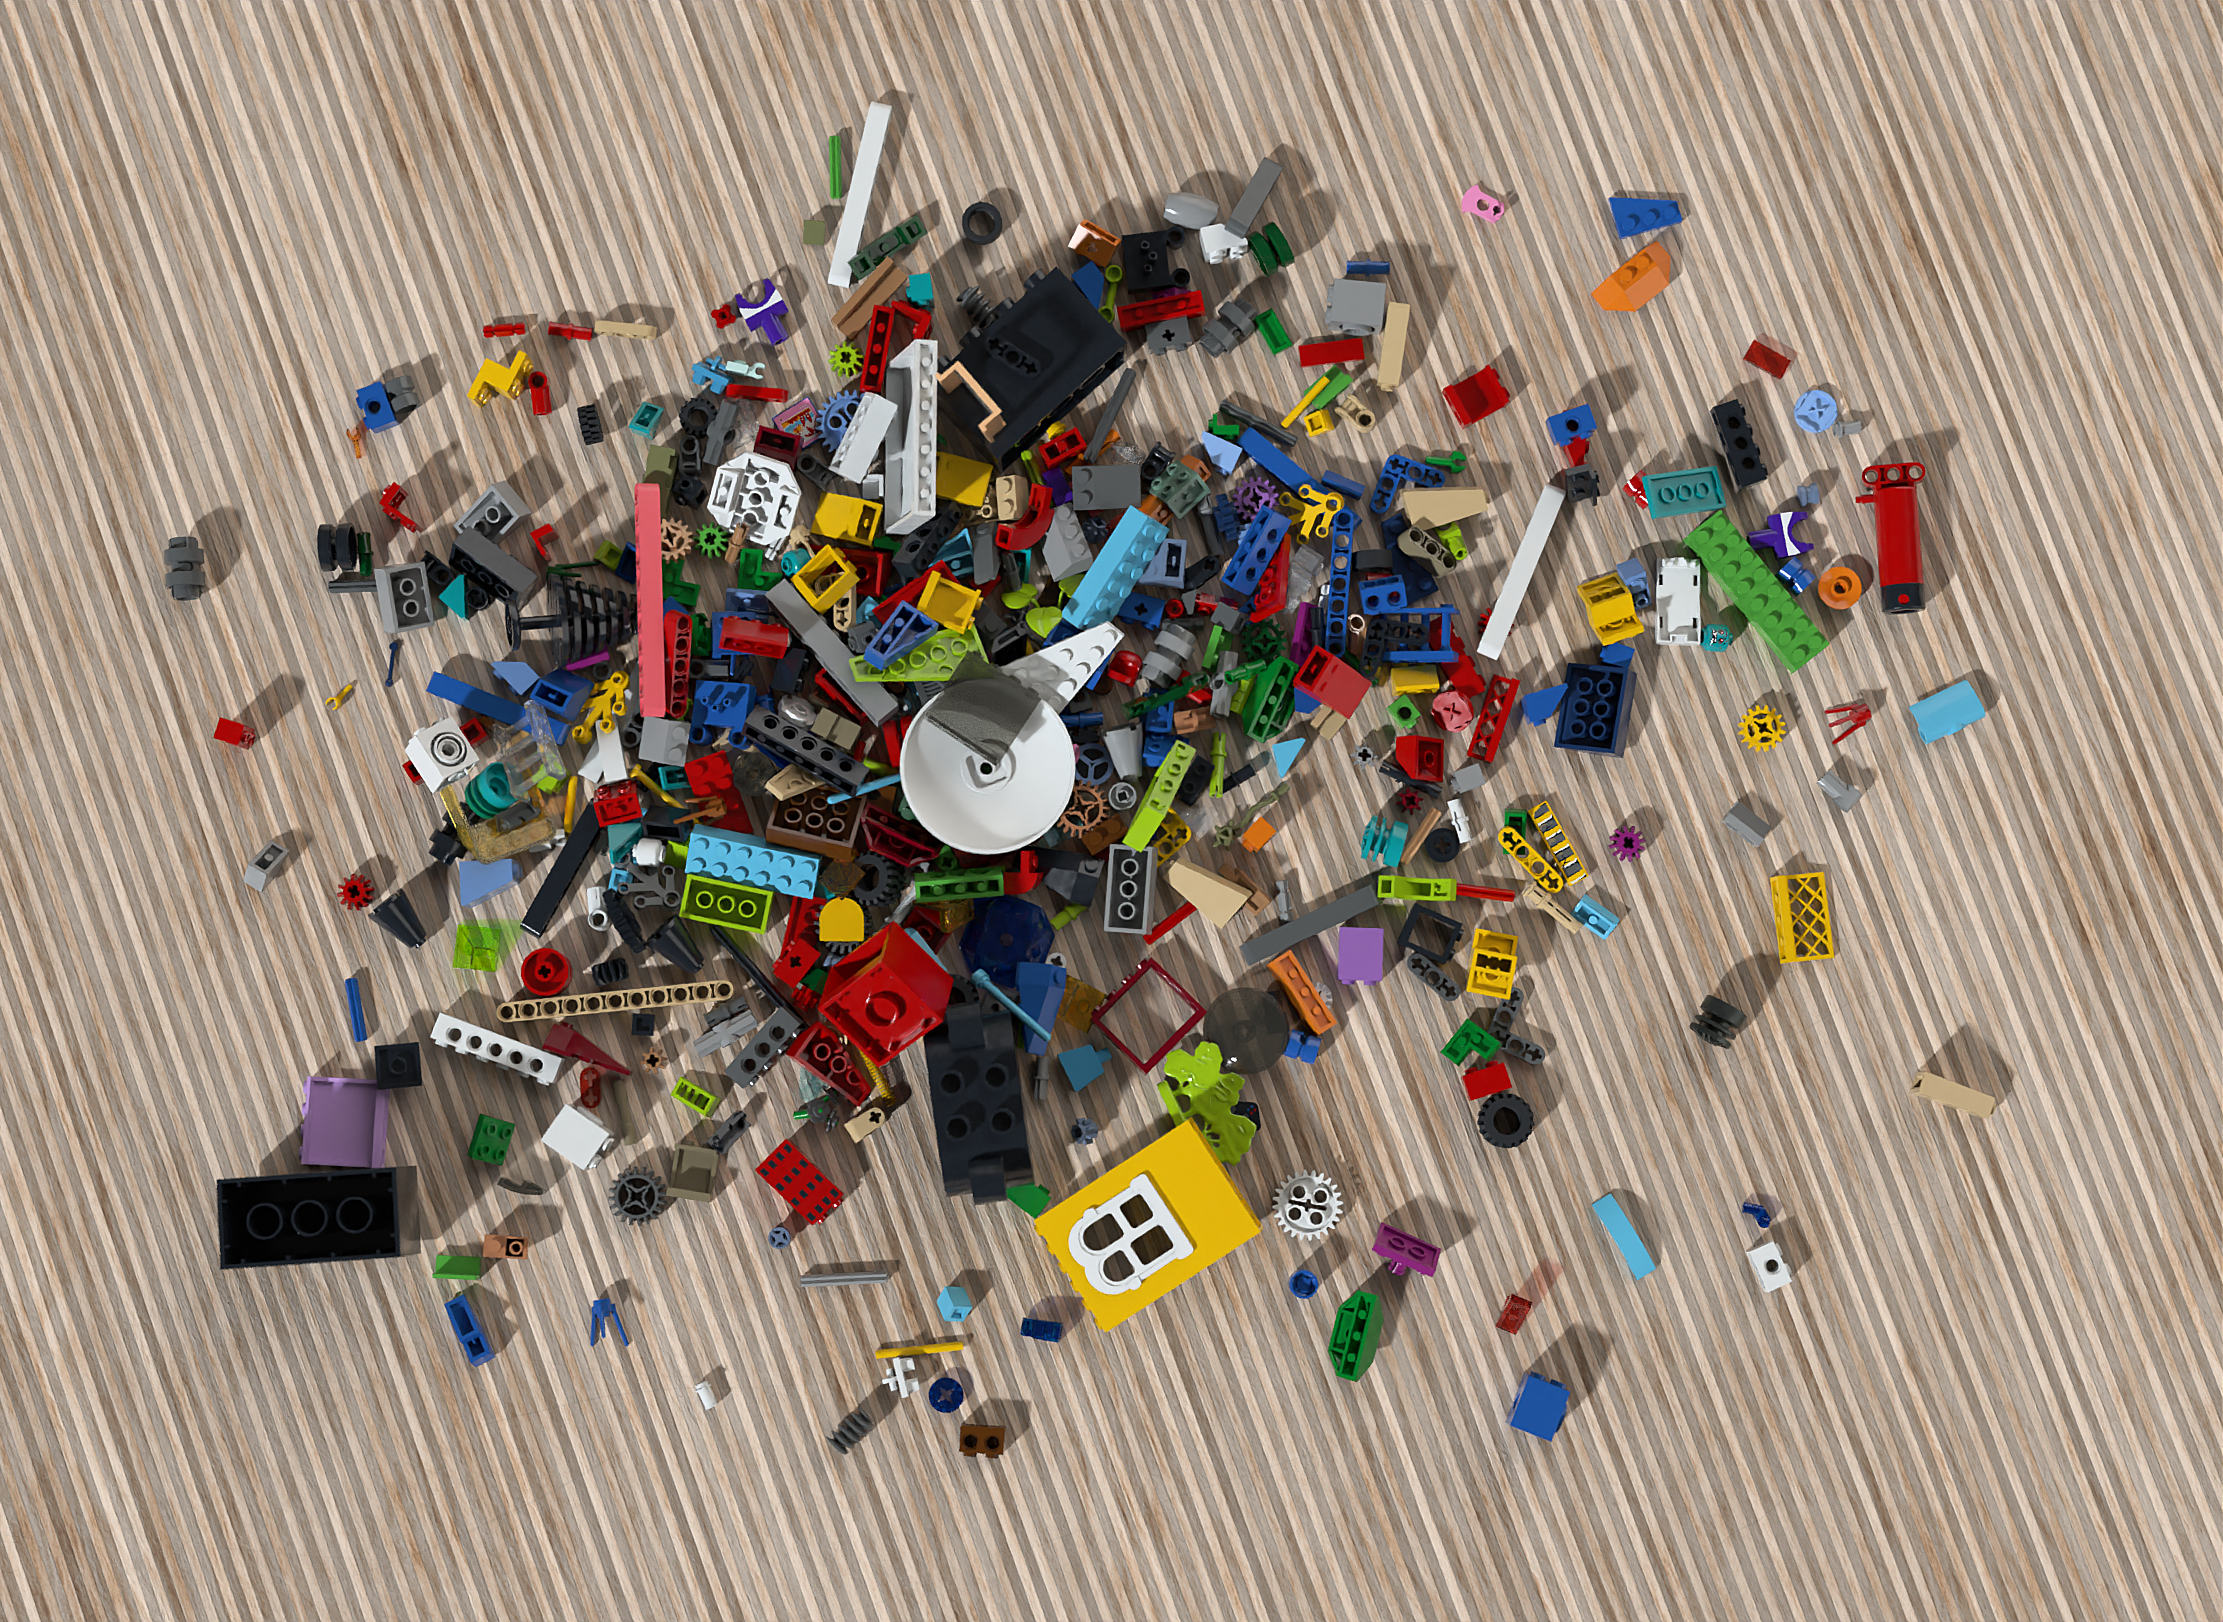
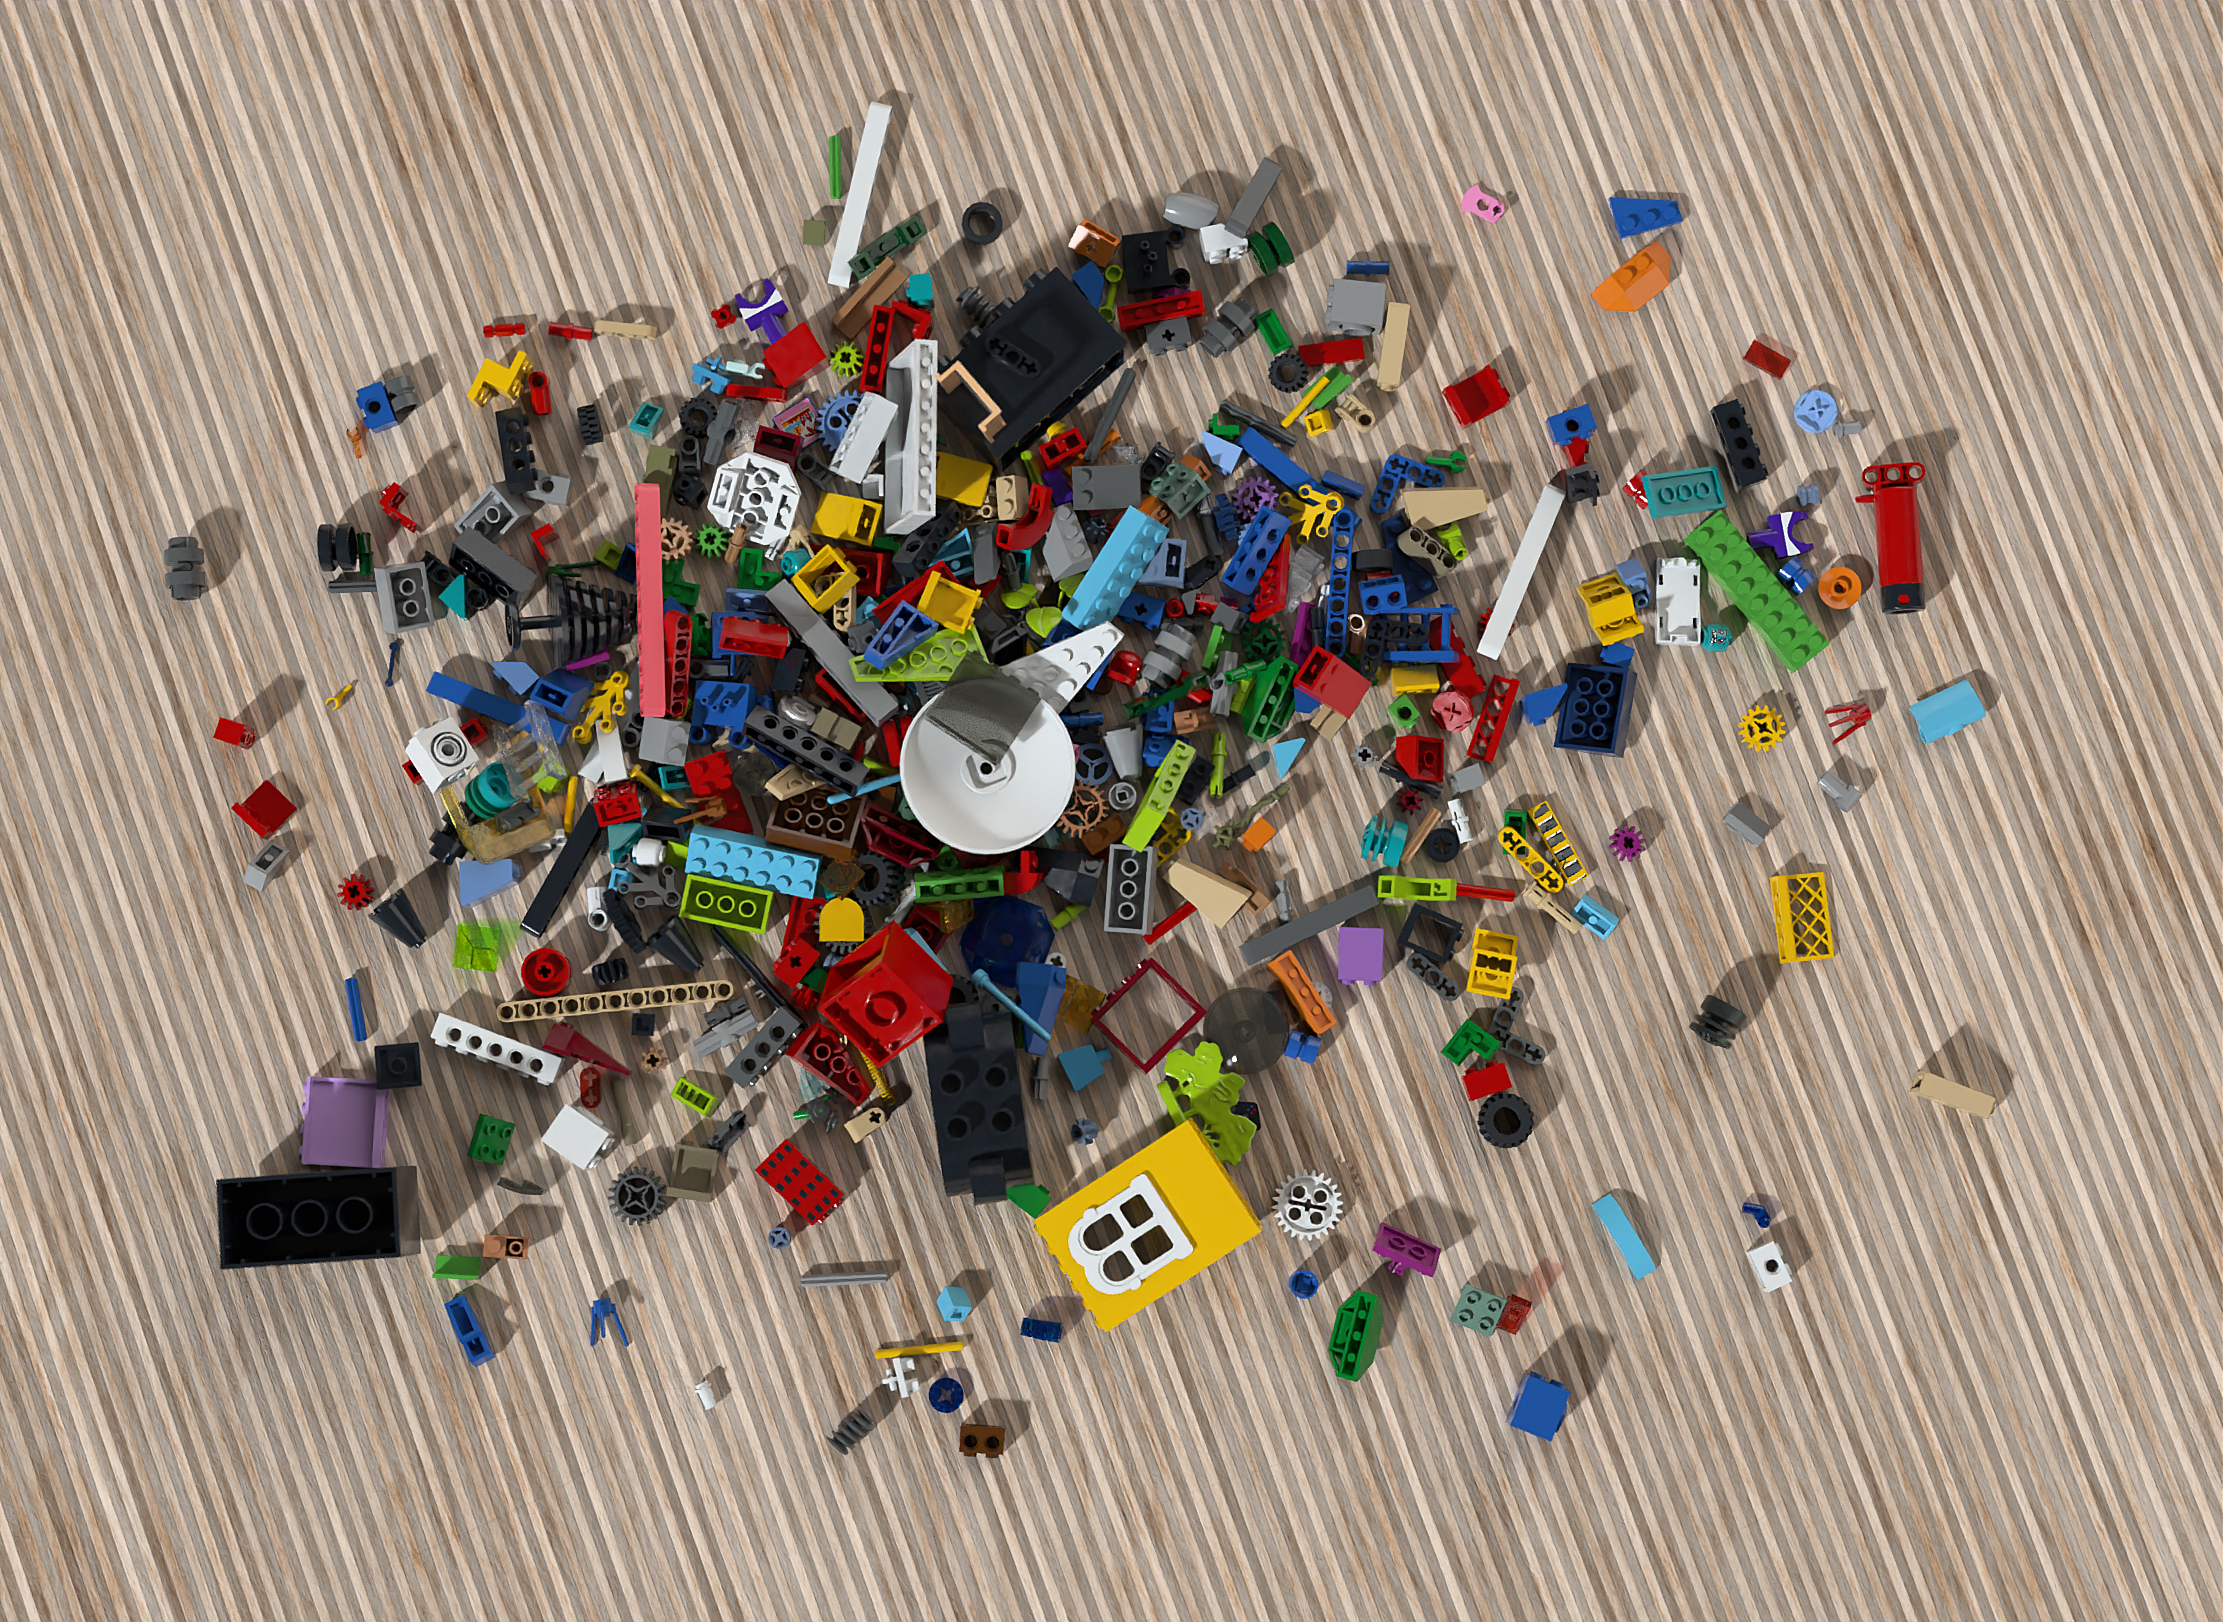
(265, 810): none -> red bracket
(508, 422): none -> black brick
(558, 496): none -> light grey brick
(795, 357): none -> red slope
(1193, 816): none -> sand blue wheel
(1275, 370): none -> black tyre
(1478, 1310): none -> sand green hinge

